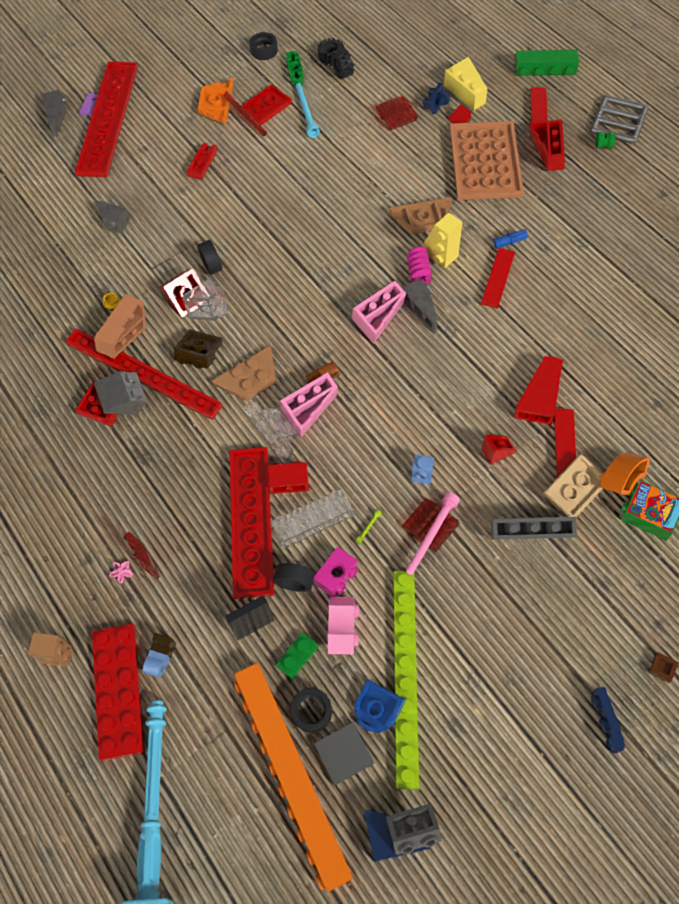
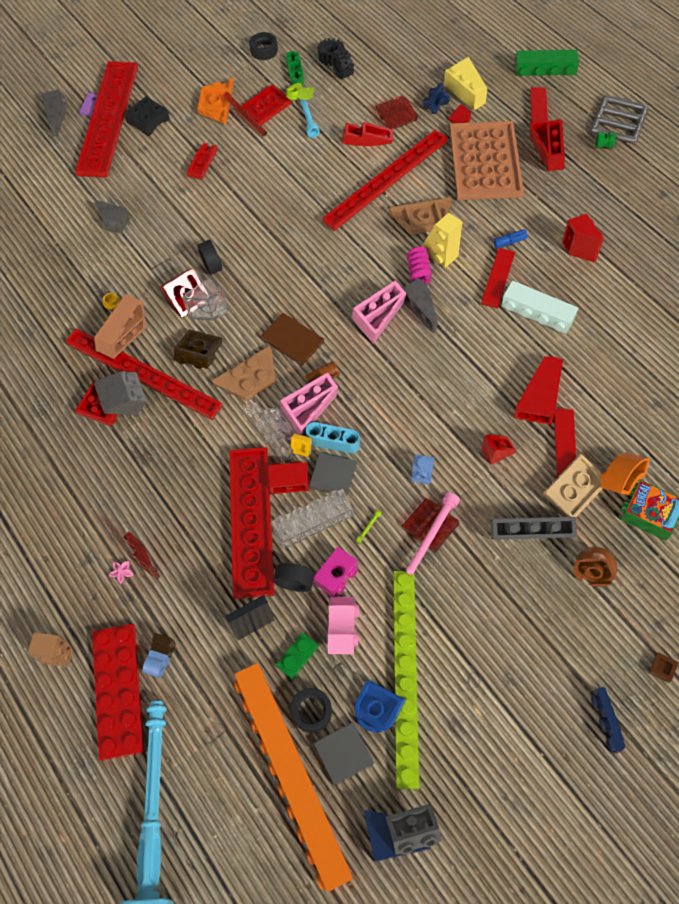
(147, 115): none -> black brick
(292, 339): none -> reddish brown tile
(298, 92): none -> lime plate
(301, 445): none -> yellow plate
(332, 473): none -> dark grey tile
(340, 443): none -> medium azure beam
(366, 135): none -> red slope
(384, 180): none -> red plate
(539, 307): none -> light aqua brick
(582, 238): none -> red slope
(596, 566): none -> dark orange cylinder

